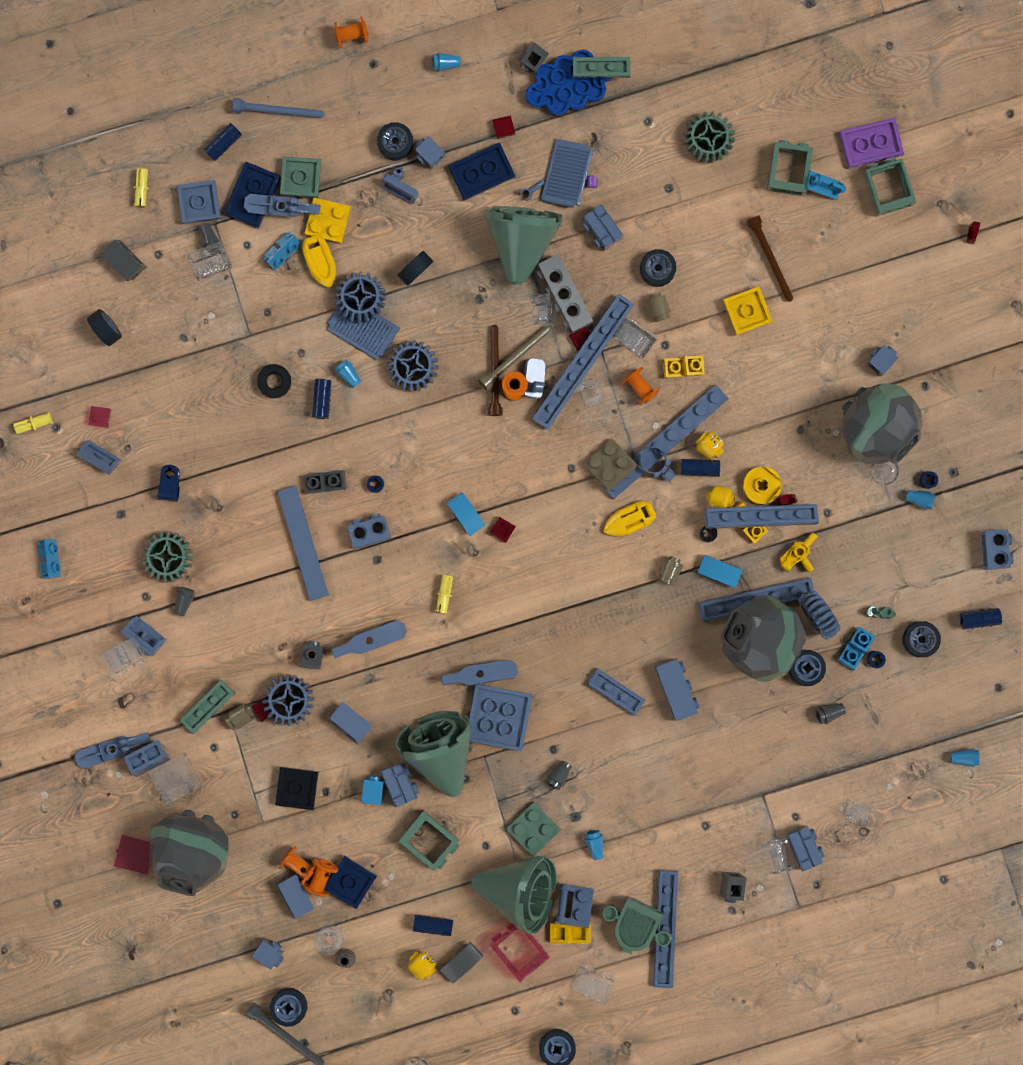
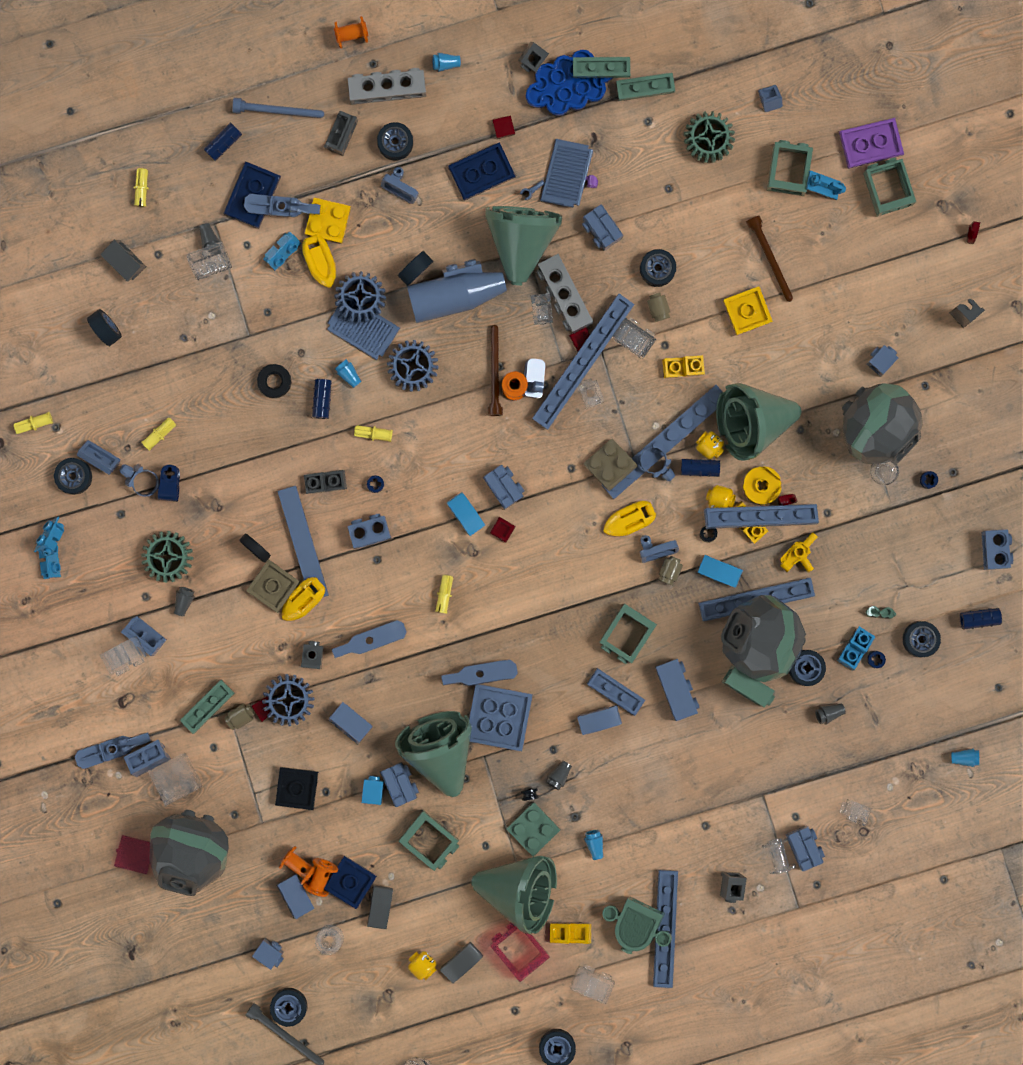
(45, 541): none -> dark azure hinge
(64, 481): none -> wheel
(99, 417): clear pink plate -> none
(130, 474): none -> sand blue piece
(159, 433): none -> light yellow axle
(199, 202): sand blue plate -> none
(255, 547): none -> black tyre
(273, 586): none -> dark tan plate
(300, 177): sand green plate -> none
(302, 599): none -> yellow piece
(341, 133): none -> dark grey hinge
(347, 953): dark grey cone -> none
(373, 433): none -> light yellow axle
(380, 907): none -> dark grey slope
(396, 92): none -> light grey brick
(429, 152): sand blue brick -> none
(433, 925): dark blue axle -> none
(456, 292): none -> sand blue piece
(488, 380): dark tan piece -> none
(503, 486): none -> sand blue brick
(529, 794): none -> black bush
(580, 906): sand blue plate -> none
(599, 720): none -> sand blue slope
(623, 657): none -> sand green window
(640, 386): orange hose -> none
(645, 86): none -> sand green plate
(652, 552): none -> sand blue piece
(749, 687): none -> sand green window
(753, 419): none -> sand green cone
(770, 98): none -> sand blue slope
(819, 614): sand blue gear -> none
(921, 498): dark azure cone -> none
(964, 315): none -> dark grey hinge

